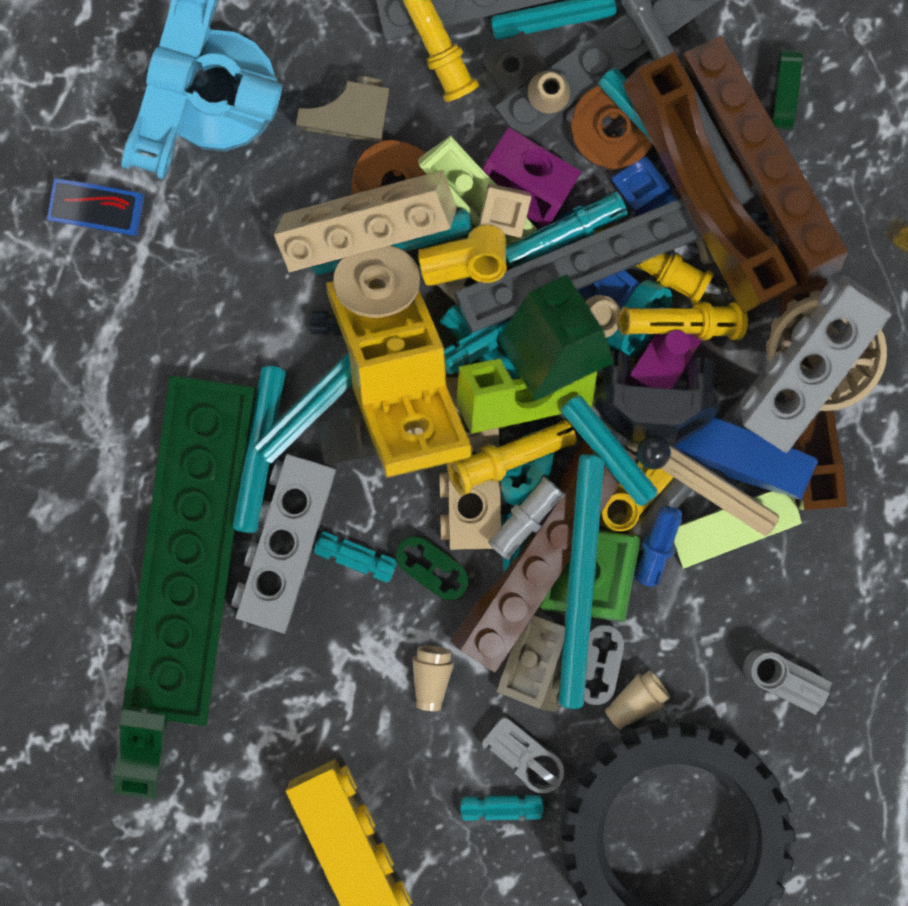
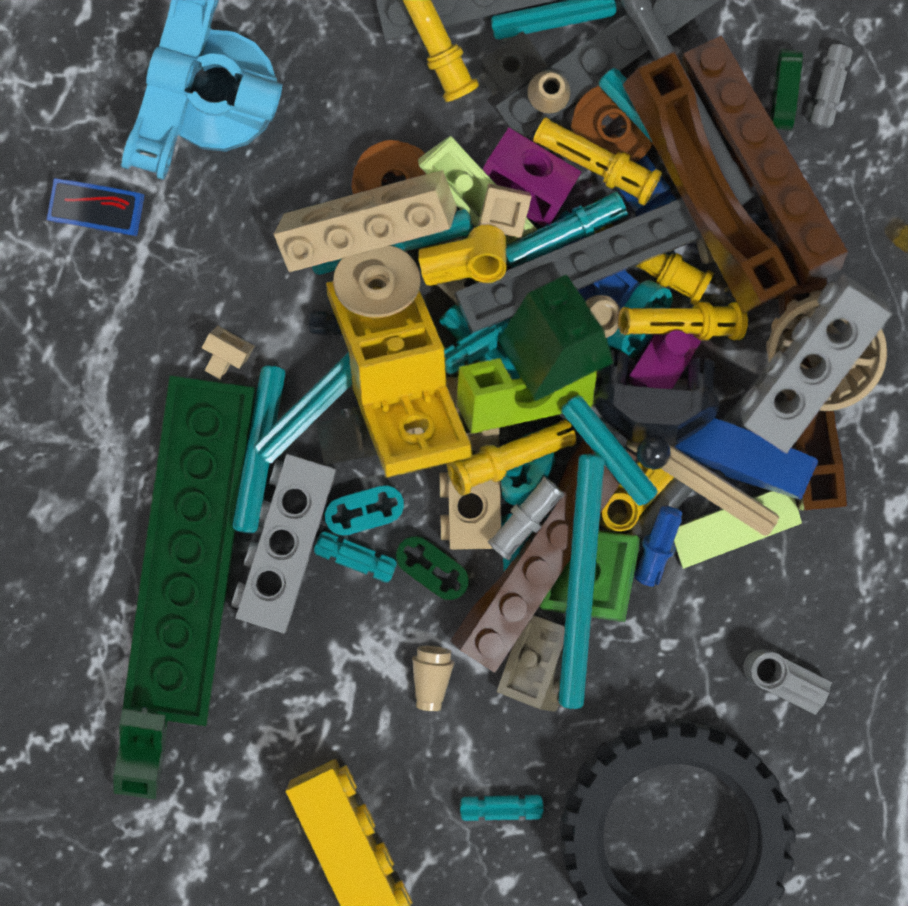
(226, 350): none -> tan tile
(354, 115): dark tan arch -> none
(367, 520): none -> teal beam
(518, 750): light grey piece -> none
(610, 665): light grey beam -> none
(615, 169): none -> yellow pin
(639, 699): tan cone -> none
(831, 85): none -> light grey axle

